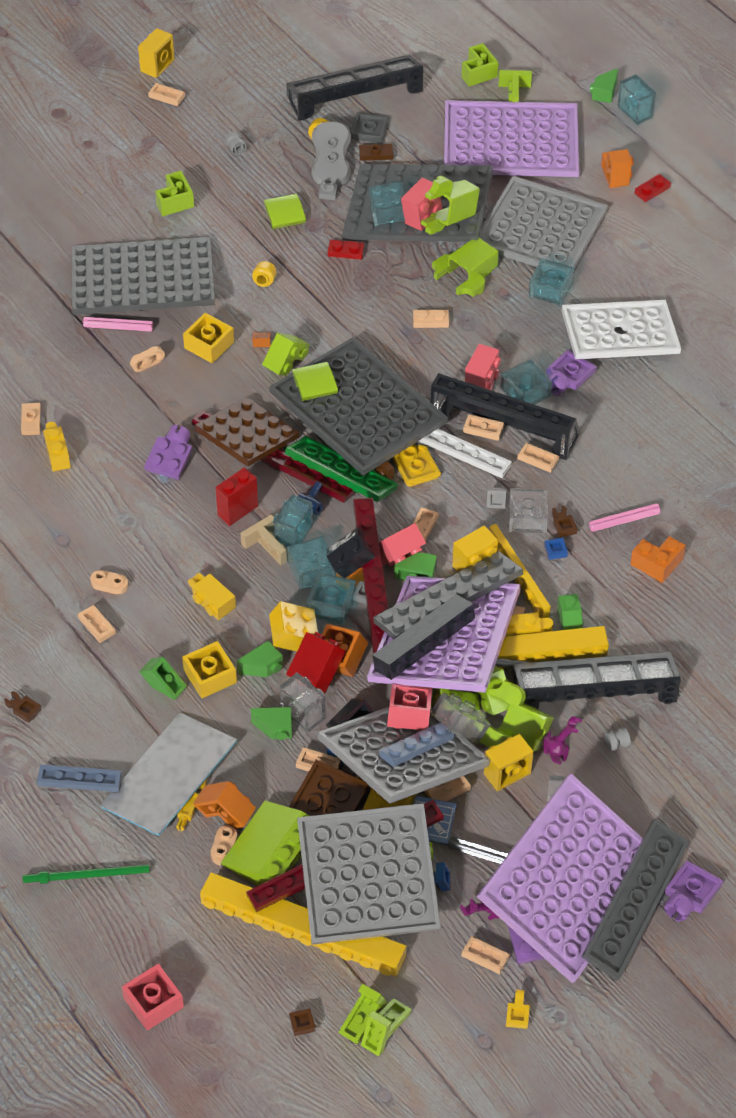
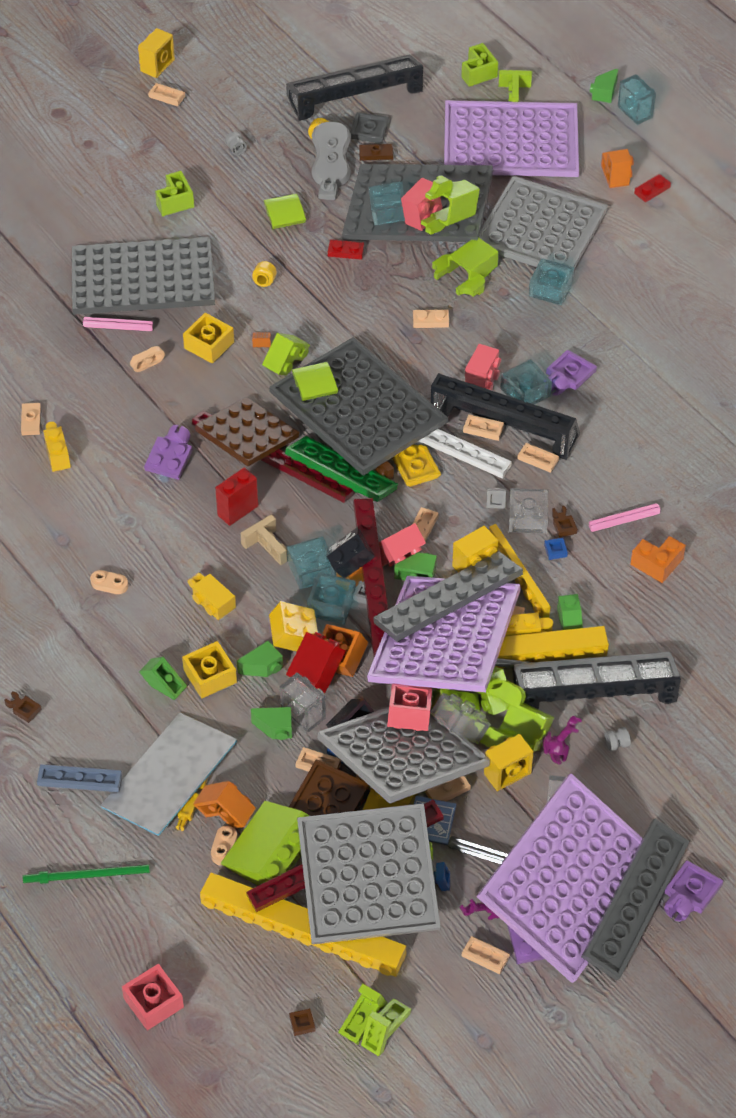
(96, 623): light nougat plate -> none
(293, 521): clear light blue brick -> none
(317, 506): dark blue piece -> none
(416, 744): sand blue plate -> none
(423, 637): brick -> none
(518, 1012): yellow plate -> none
(646, 322): white plate -> none

